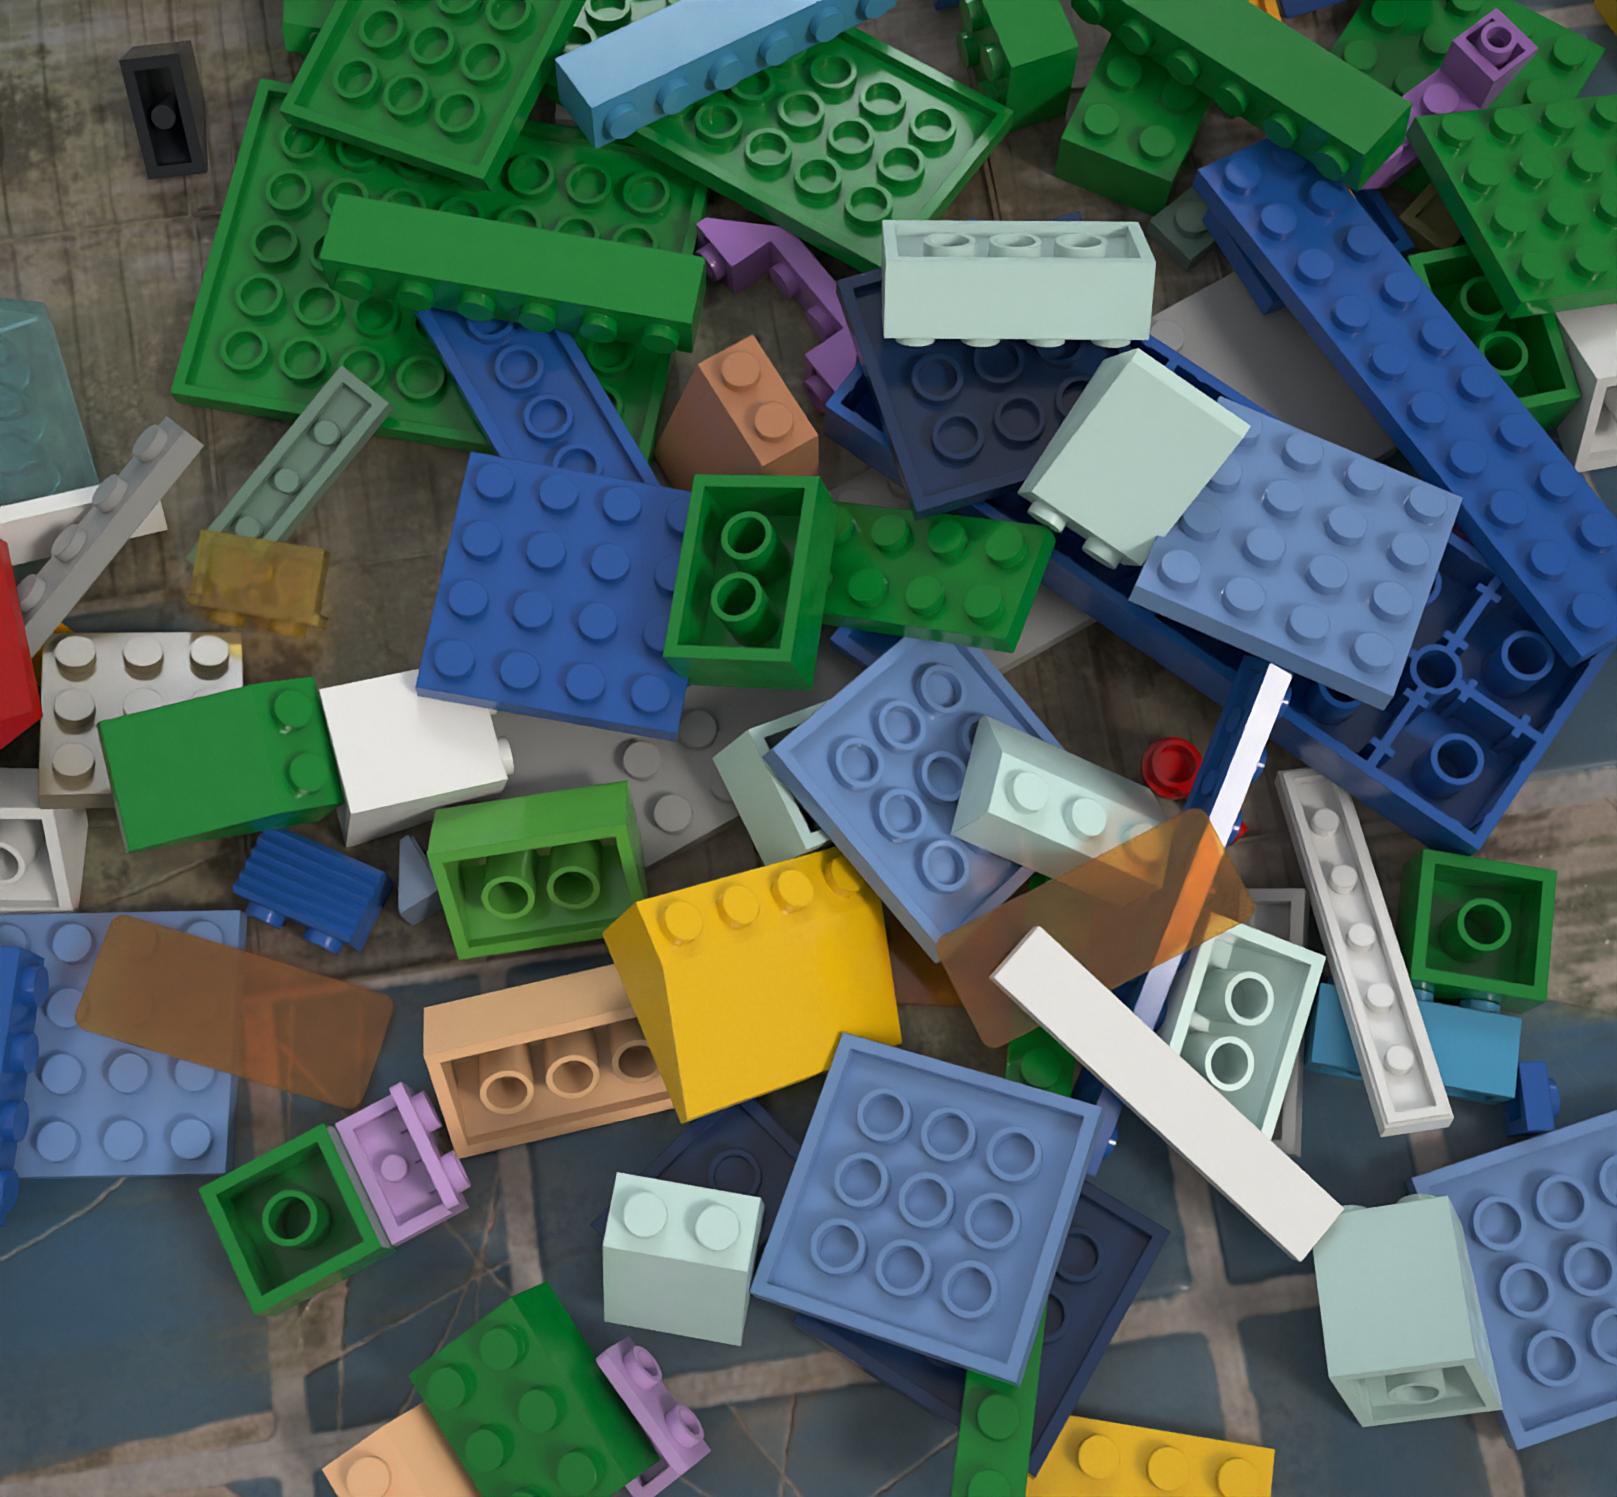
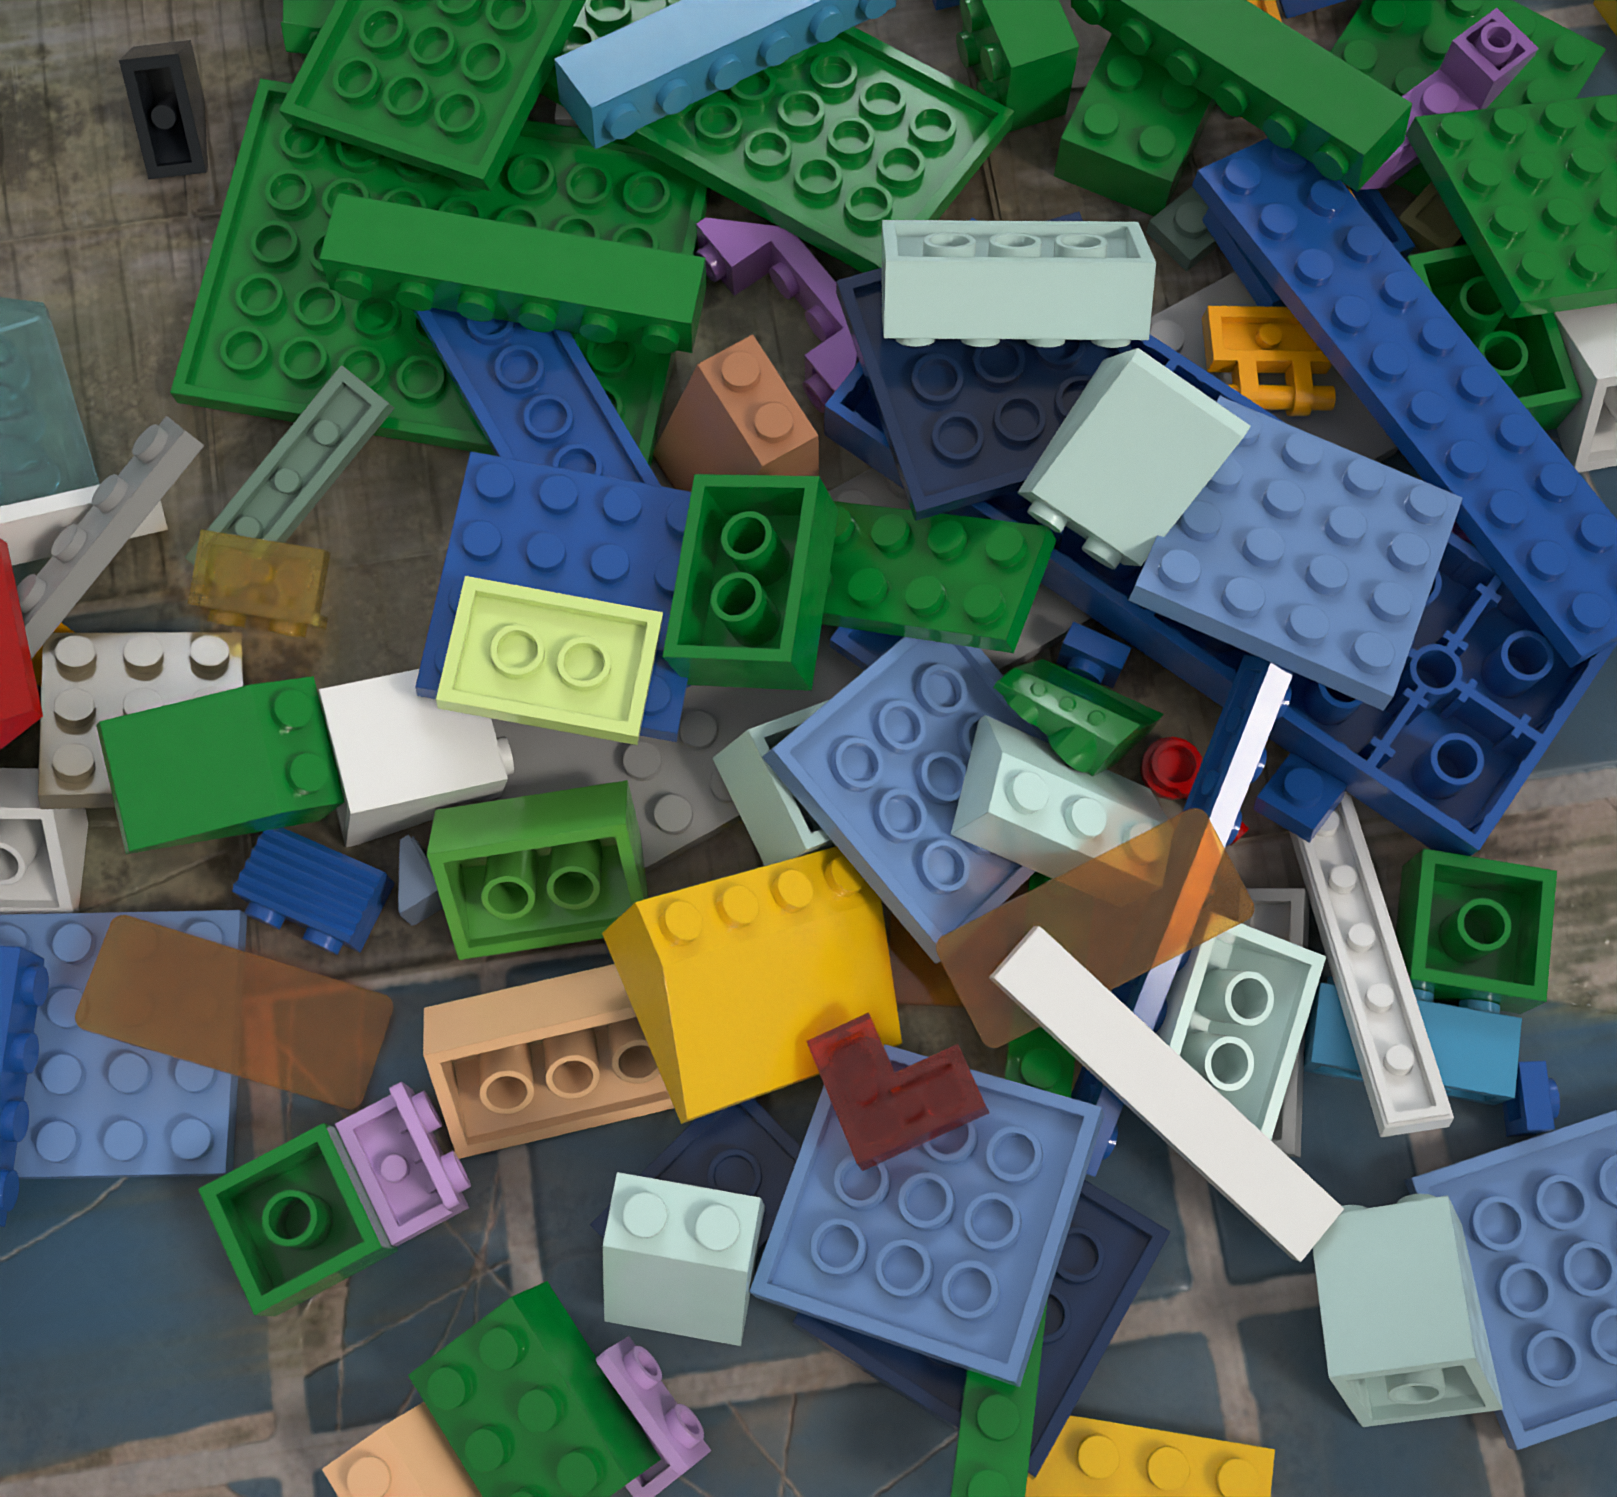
(550, 660): none -> yellowish green plate
(889, 1109): none -> clear red plate
(1081, 718): none -> green slope
(1093, 655): none -> blue plate
(1267, 341): none -> light orange plate
(1300, 797): none -> blue plate

